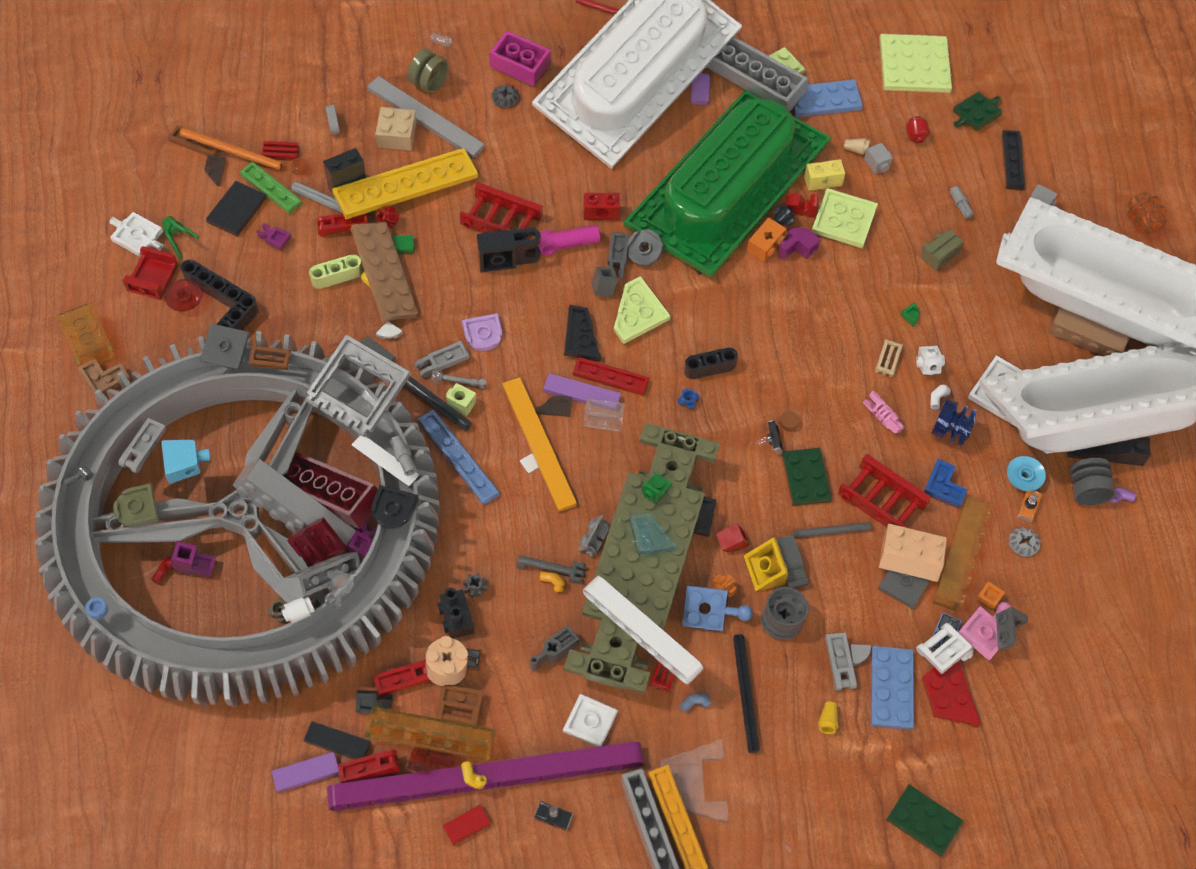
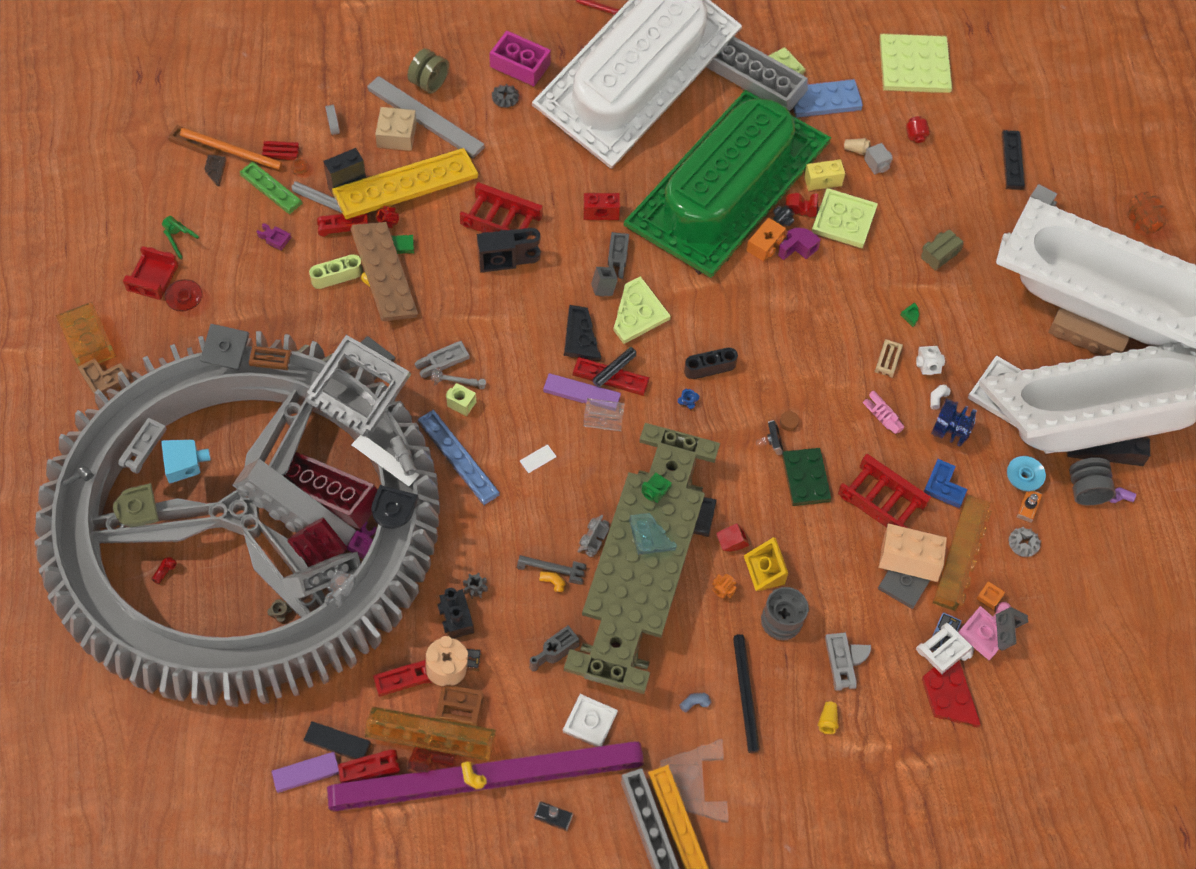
(96, 608): medium blue tile -> none
(136, 232): white plate -> none
(188, 561): magenta brick -> none
(210, 284): black beam -> none
(236, 208): black tile -> none
(297, 609): white brick -> none
(368, 698): black plate -> none
(388, 331): white tile -> none
(438, 403): black axle -> none
(440, 39): clear pin -> none
(466, 825): red tile -> none
(483, 332): lavender tile -> none
(539, 445): light orange tile -> none
(553, 241): dark pink piece -> none
(556, 407): clear smoke tile -> none
(614, 367): none -> black axle
(641, 238): dark grey plate -> none
(642, 630): white beam -> none
(660, 685): red tile -> none
(700, 89): medium lavender tile -> none
(715, 617): medium blue plate -> none
(793, 562): dark grey piece -> none
(832, 530): dark grey bar -> none
(892, 688): medium blue plate -> none
(924, 820): dark green plate -> none
(961, 202): light grey axle -> none
(977, 111): dark green plate -> none

